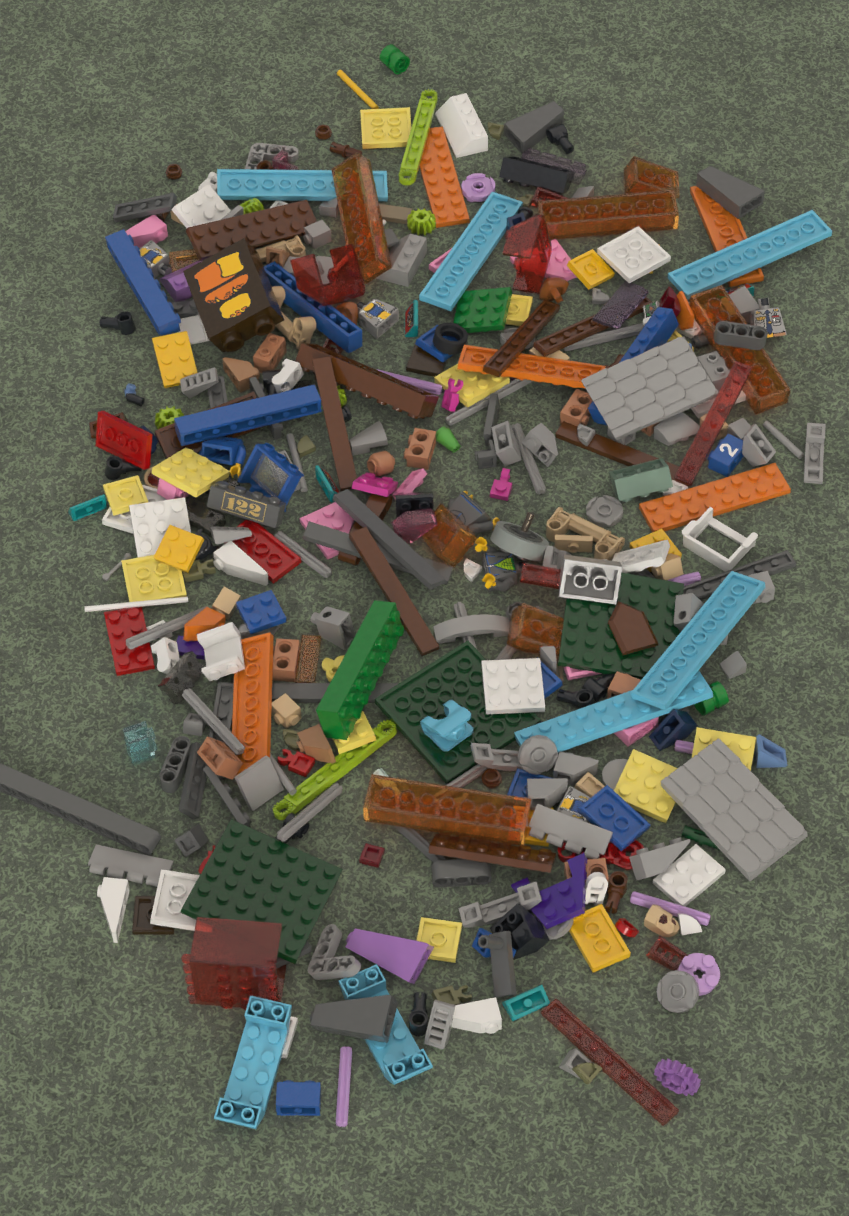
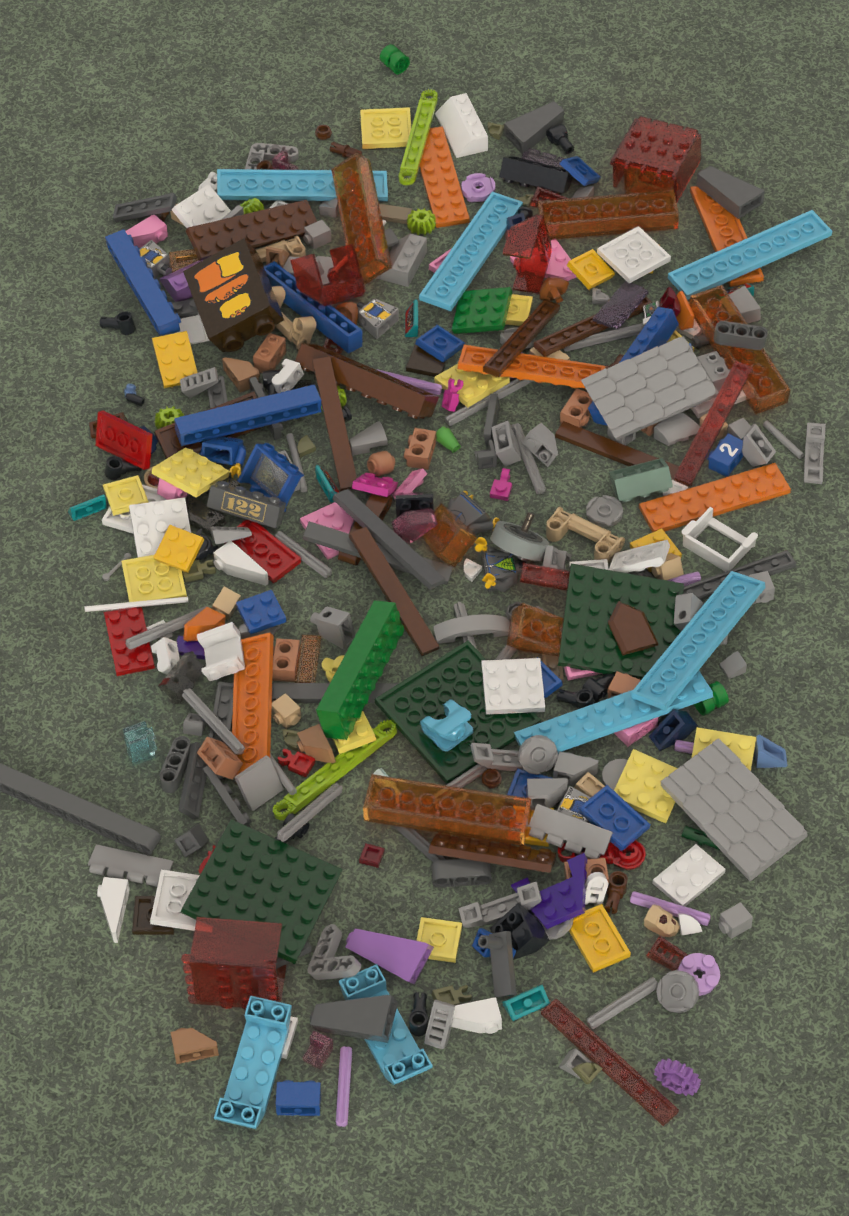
(173, 171): reddish brown plate -> none
(192, 1045): none -> medium nougat slope
(319, 1050): none -> clear pink panel
(357, 90): yellow bar -> none
(447, 346): black tyre -> none
(548, 656): light grey slope -> none
(574, 543): tan plate -> none
(580, 170): none -> blue tile
(585, 434): light grey tile -> none
(590, 579): light grey slope -> none
(622, 1003): none -> light grey axle
(626, 927): red tile -> none
(656, 861): light grey slope -> none
(659, 150): none -> clear red windscreen
(735, 920): none -> light grey brick
(768, 318): torso -> none

